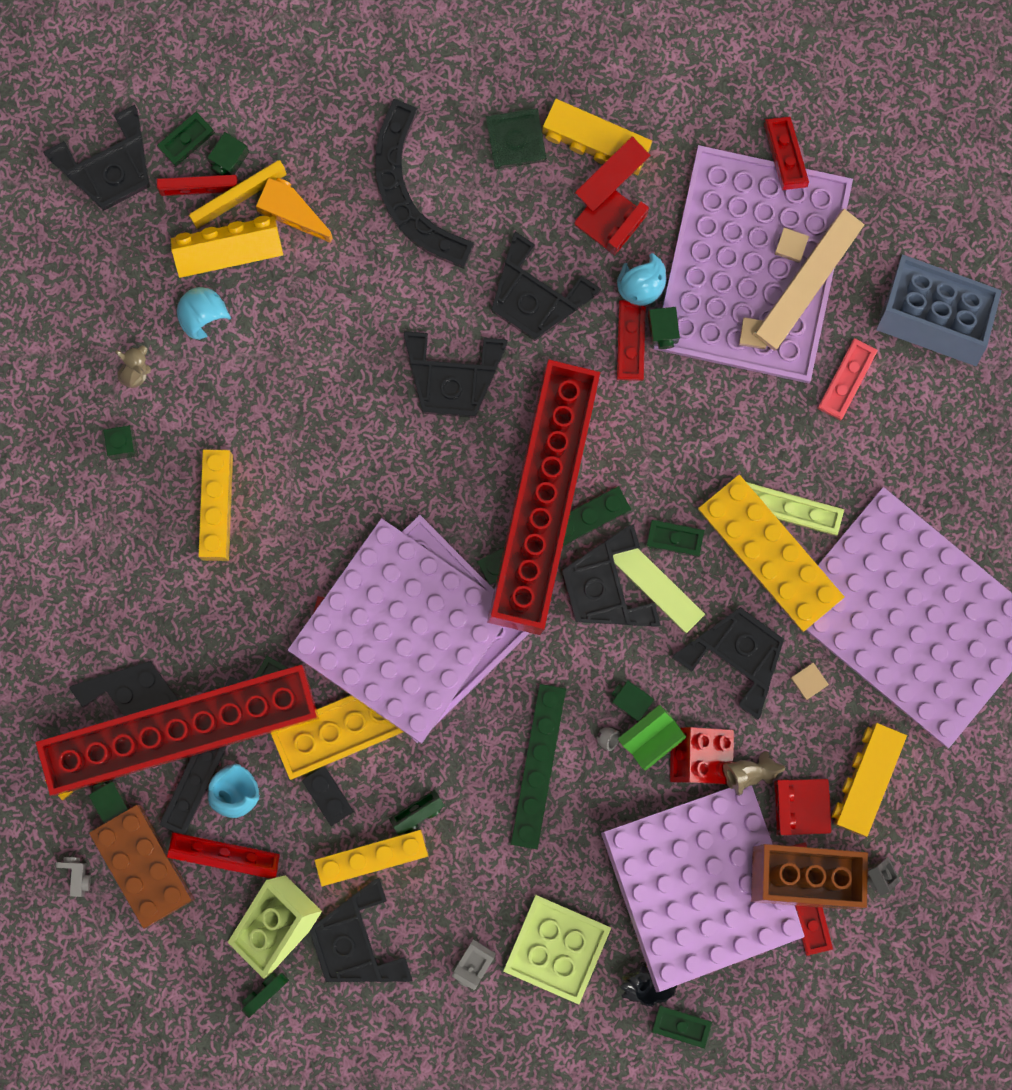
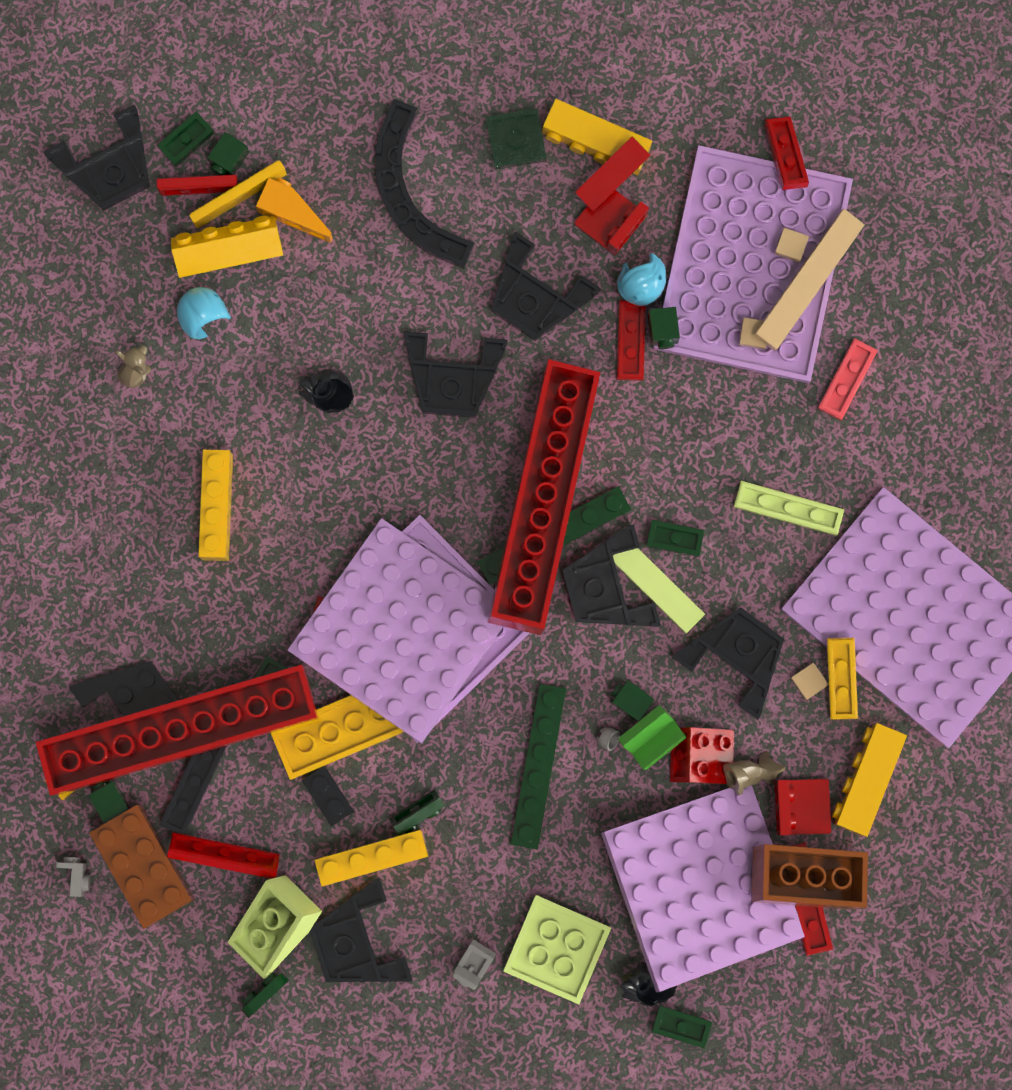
(120, 442): dark green brick -> none
(233, 791): medium azure piece -> none
(327, 390): none -> black hair
(771, 553): yellow plate -> none
(842, 678): none -> yellow tile
(883, 876): dark grey plate -> none
(939, 310): sand blue slope -> none

